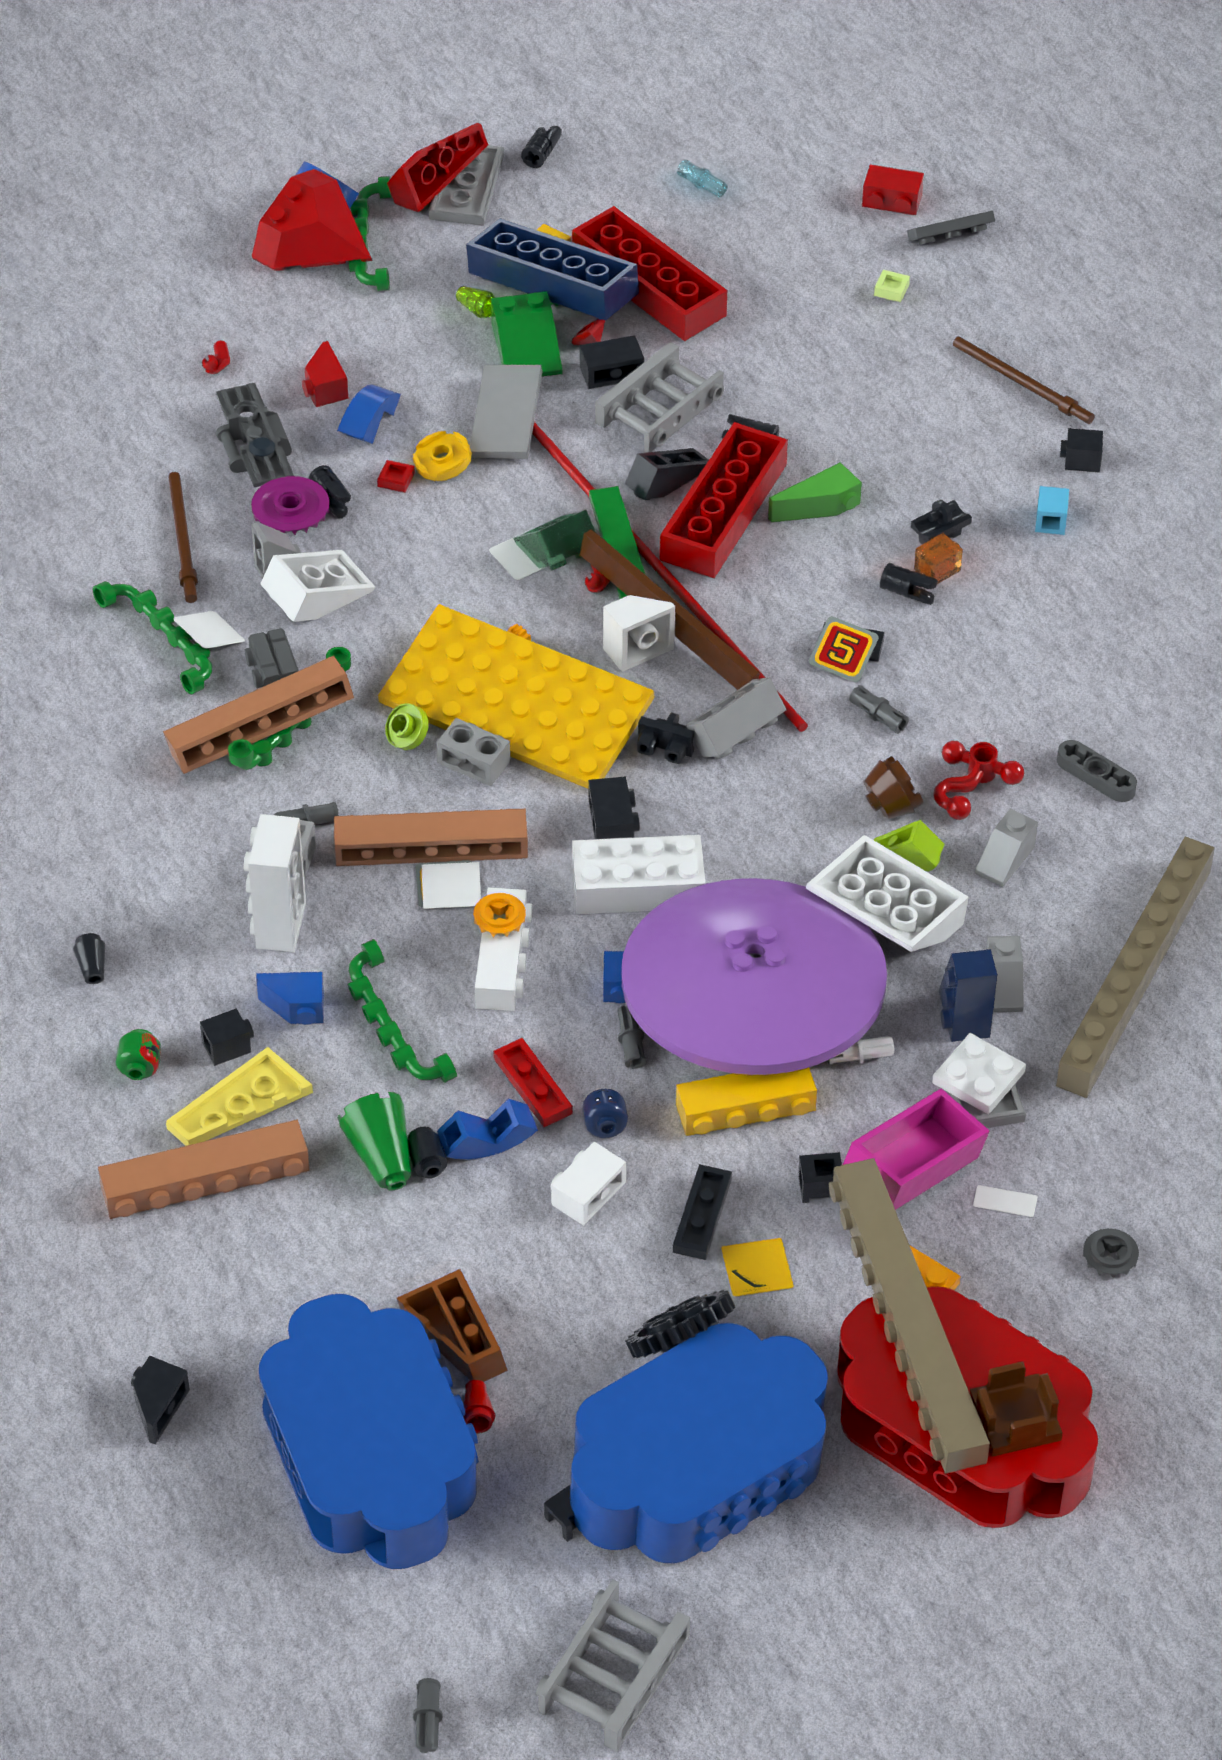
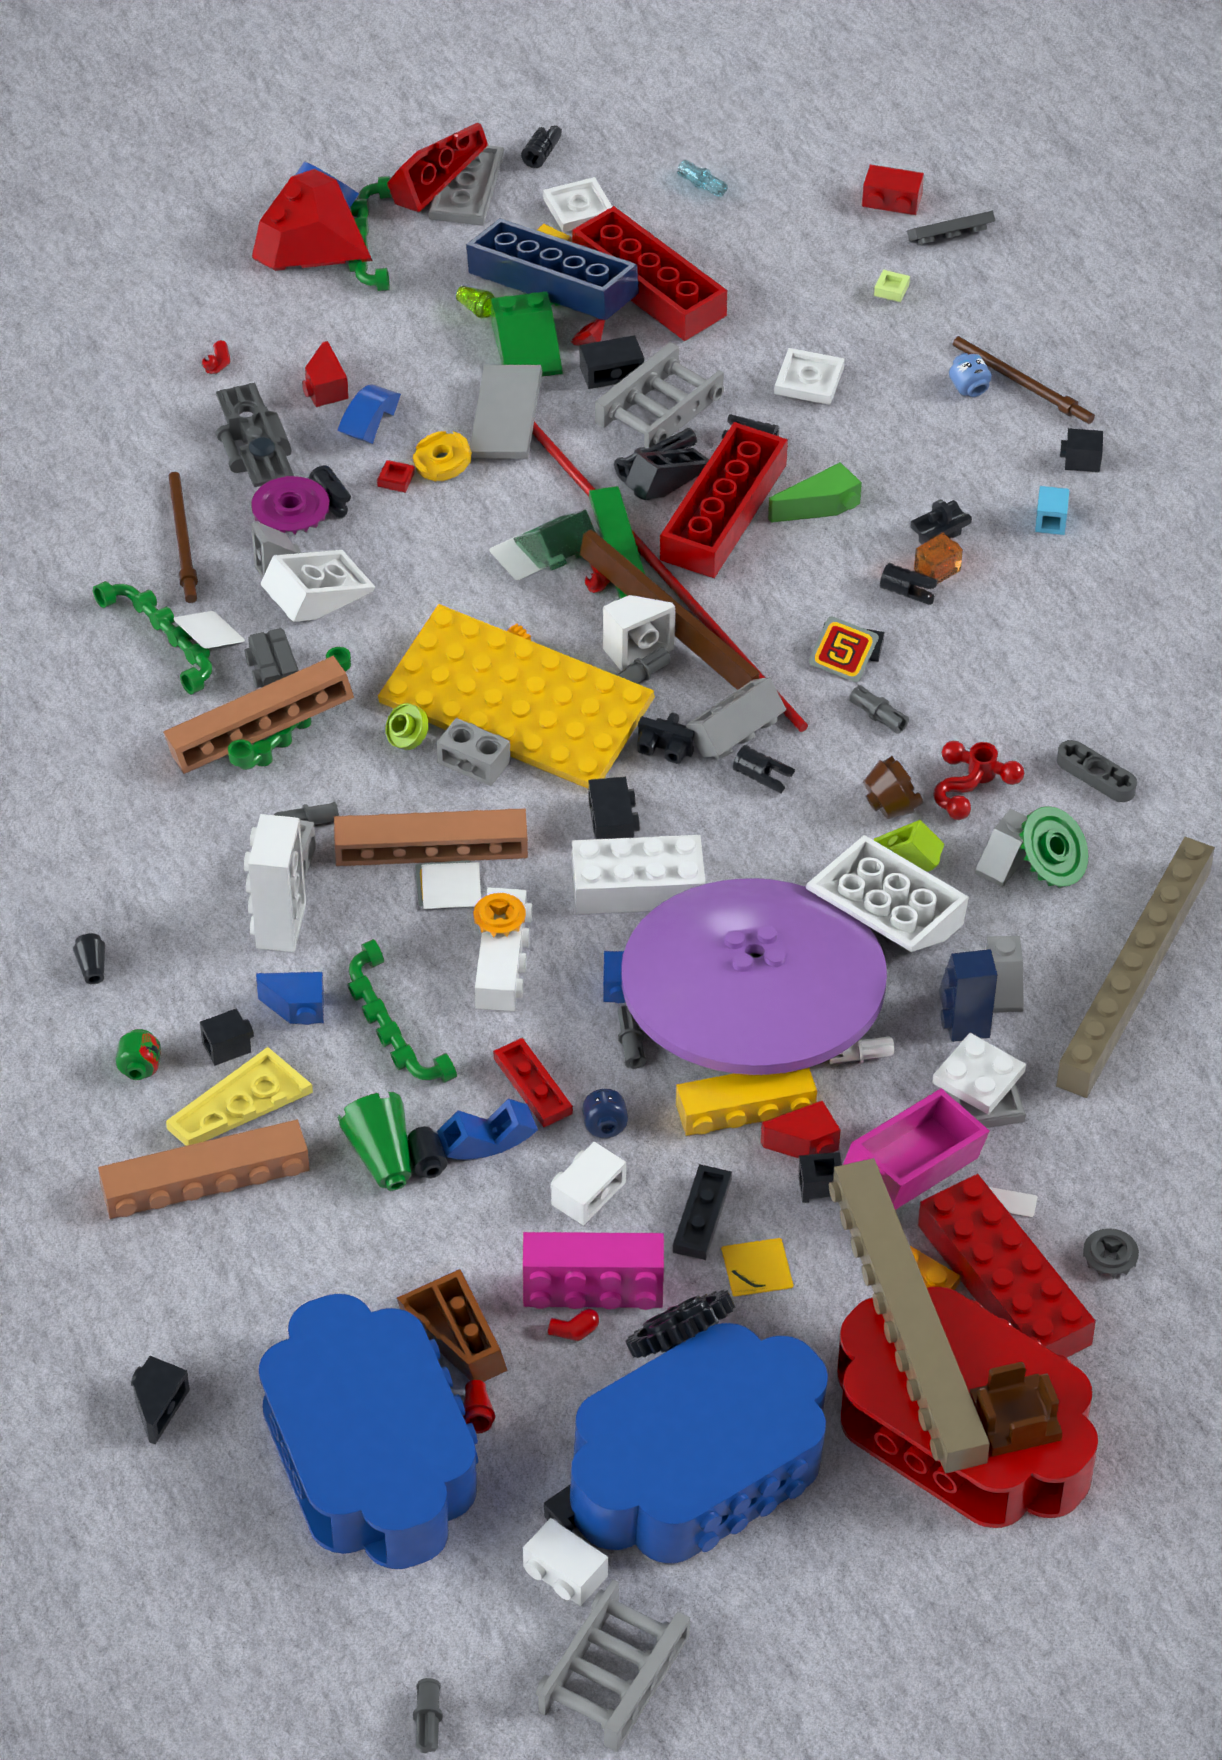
(565, 1562): none -> white brick
(576, 202): none -> white plate
(577, 1327): none -> red arm
(593, 1270): none -> dark pink piece
(646, 666): none -> dark grey axle
(678, 441): none -> black pin
(759, 767): none -> black hinge
(802, 1132): none -> red slope
(809, 376): none -> white plate
(970, 375): none -> medium blue head
(1004, 1266): none -> red brick
(1054, 846): none -> gear

